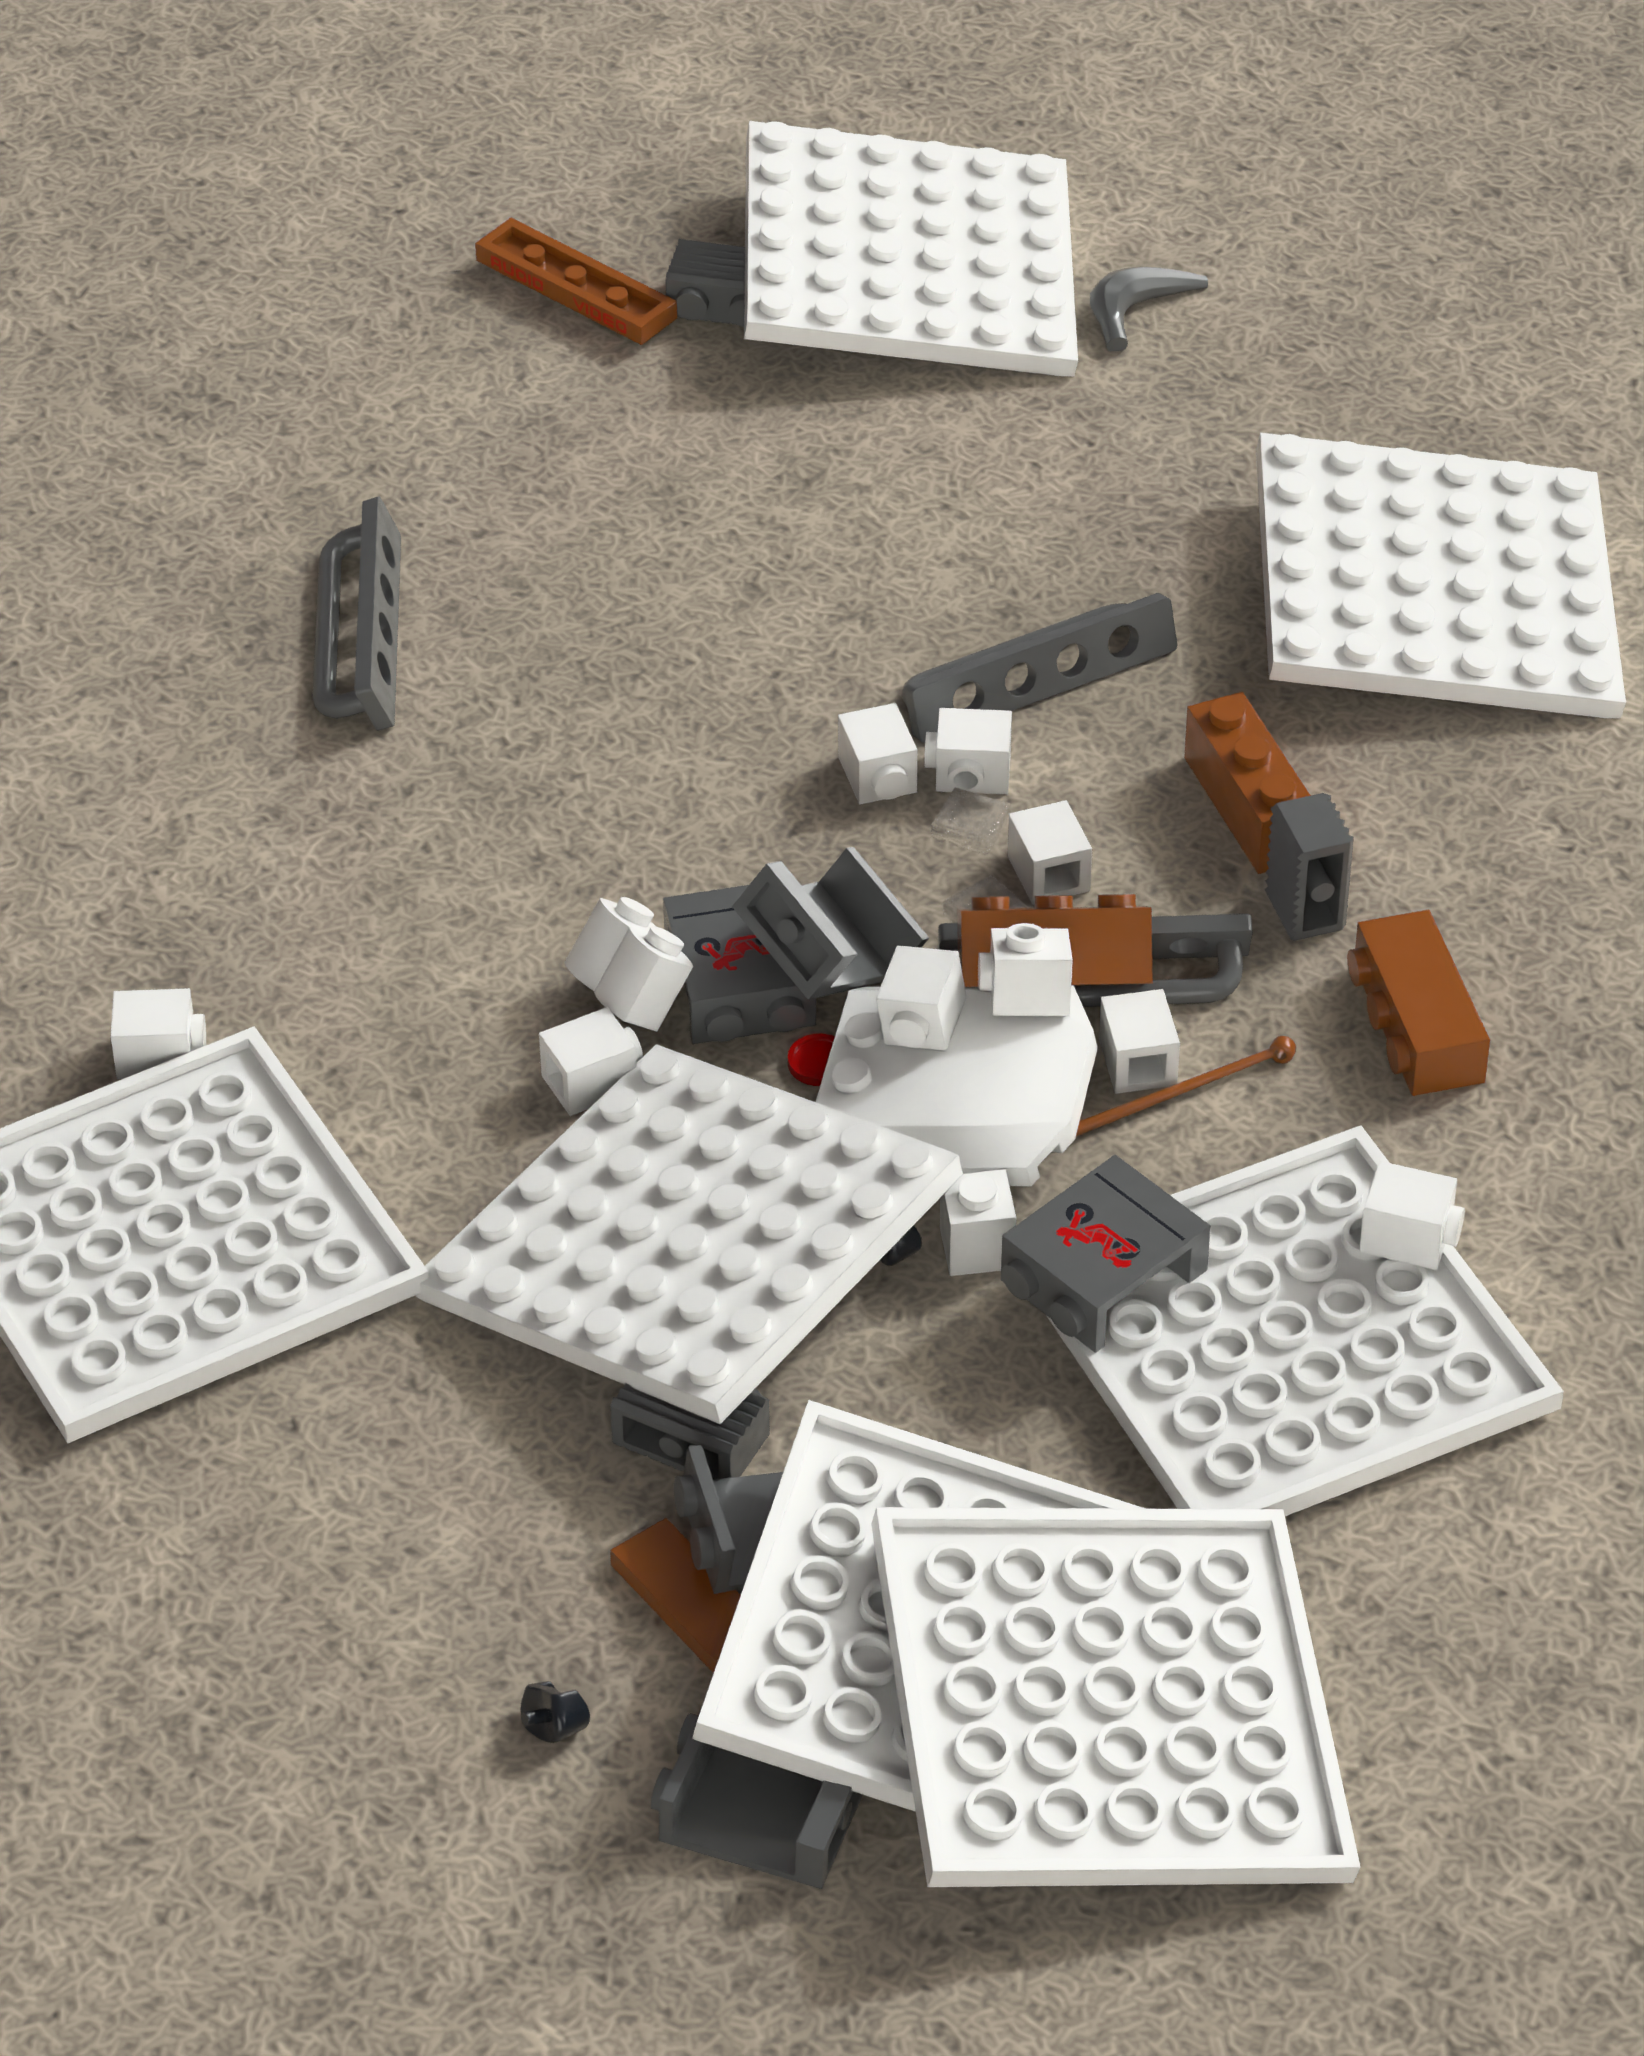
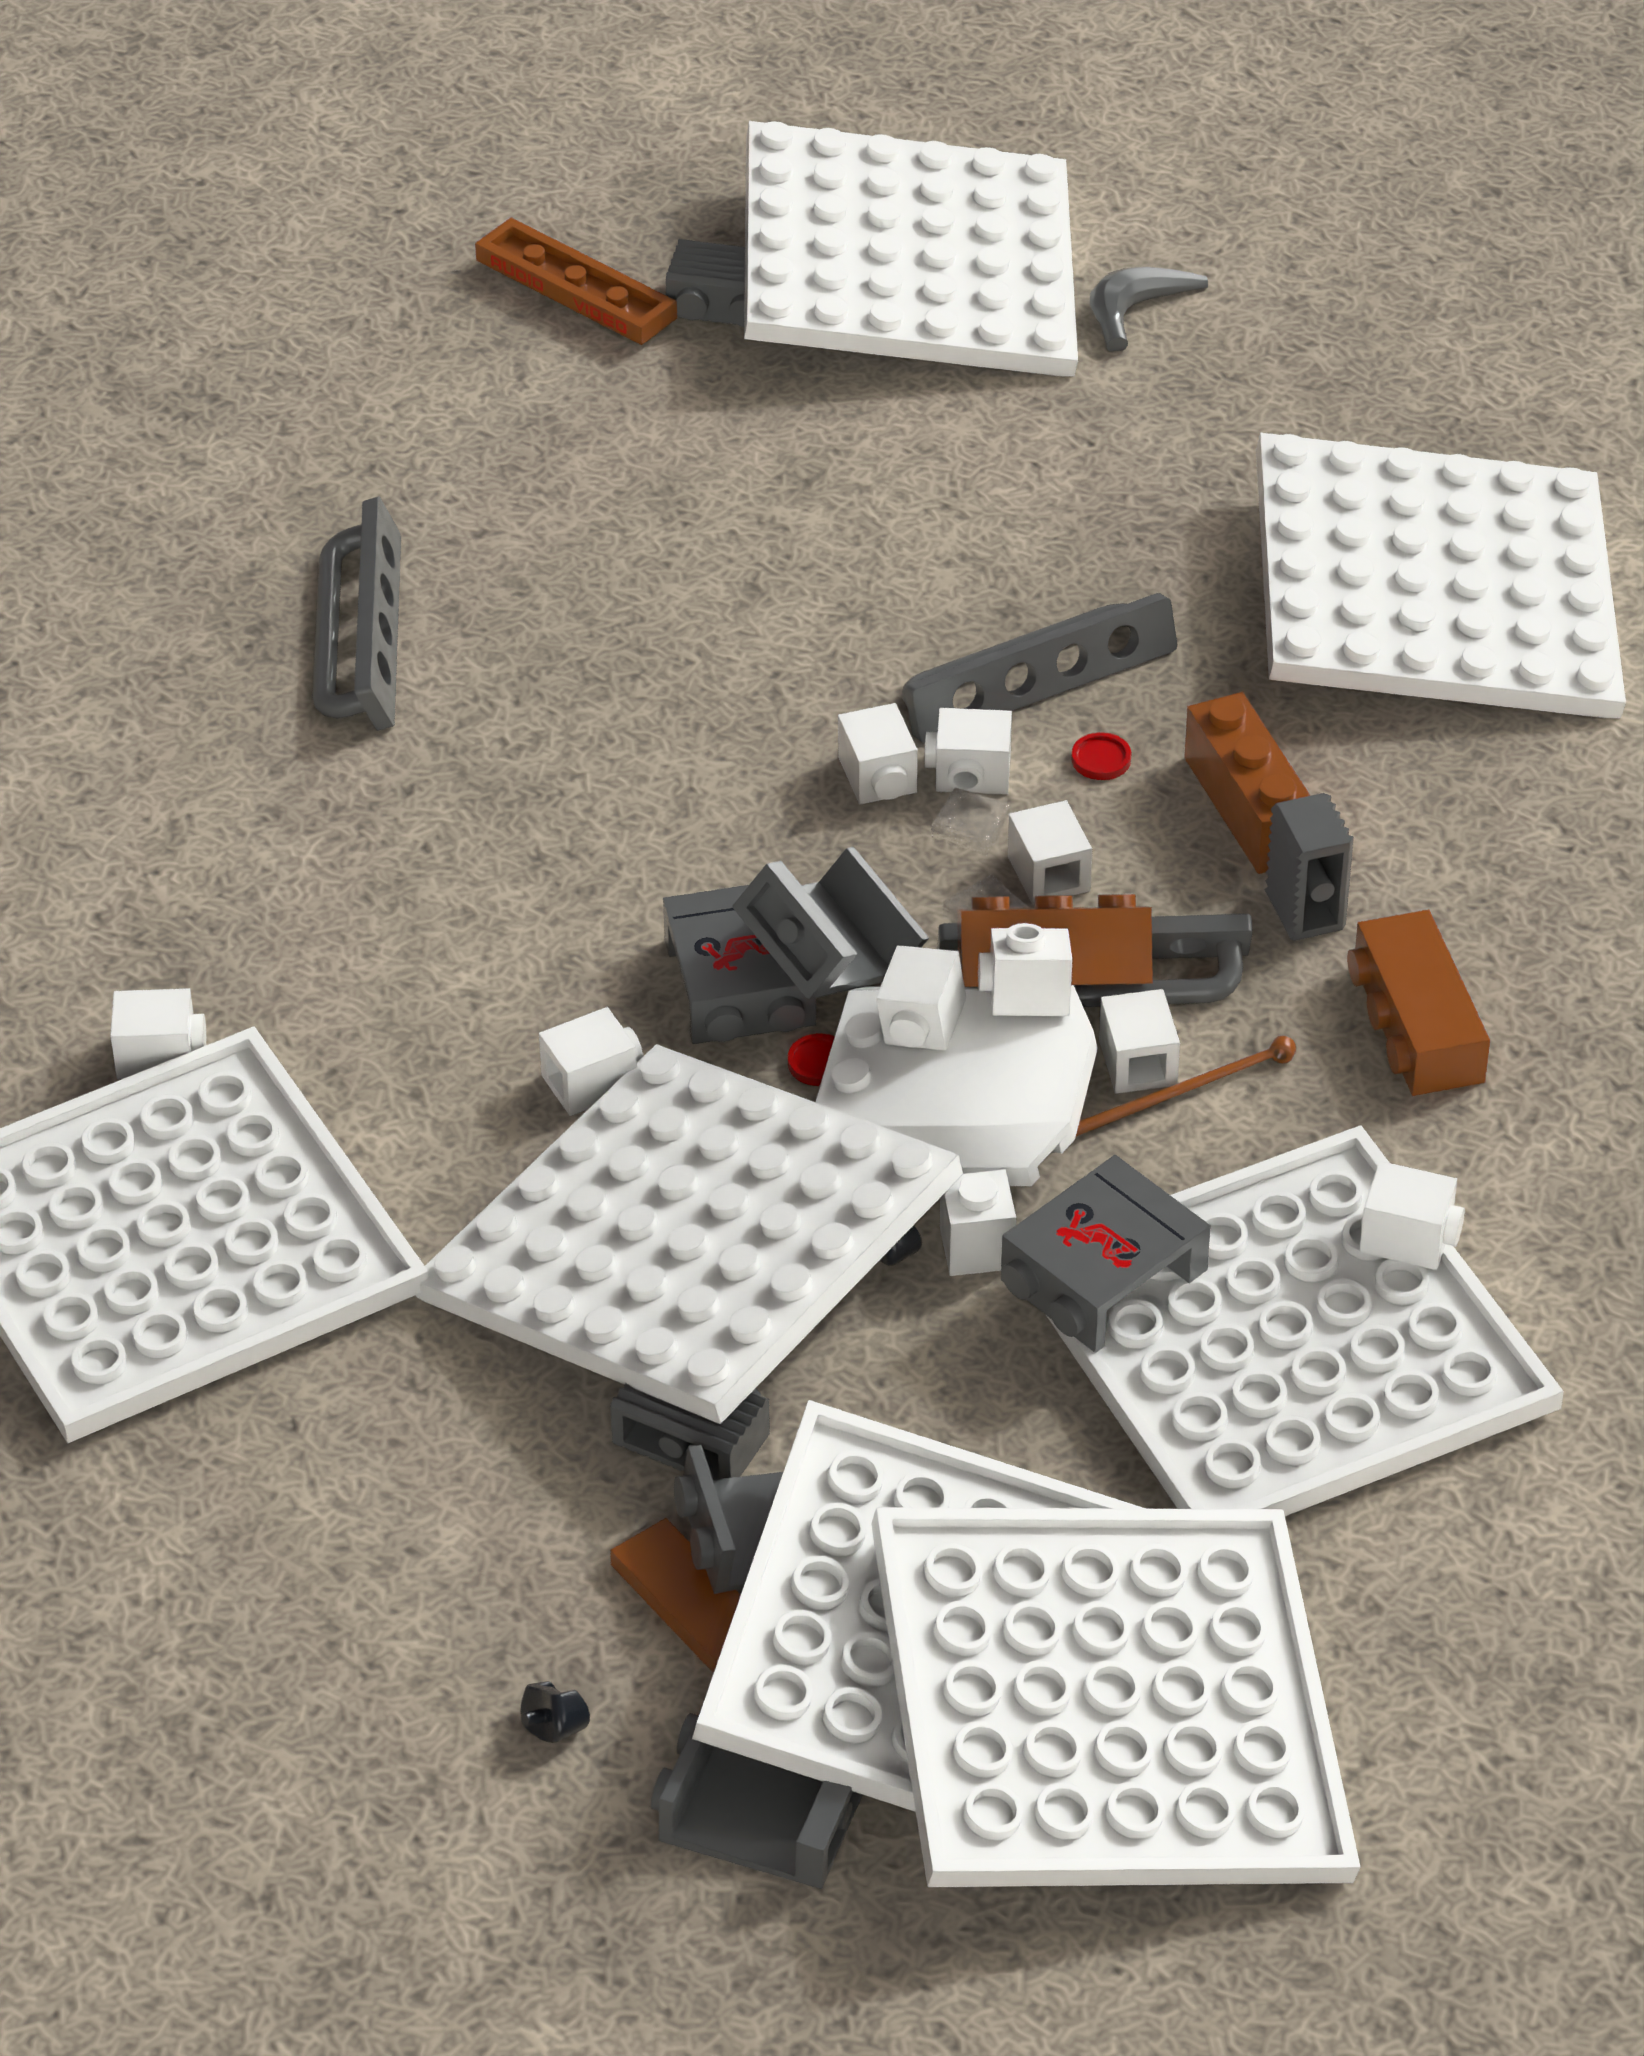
(629, 962): white brick -> none
(1101, 756): none -> red piece

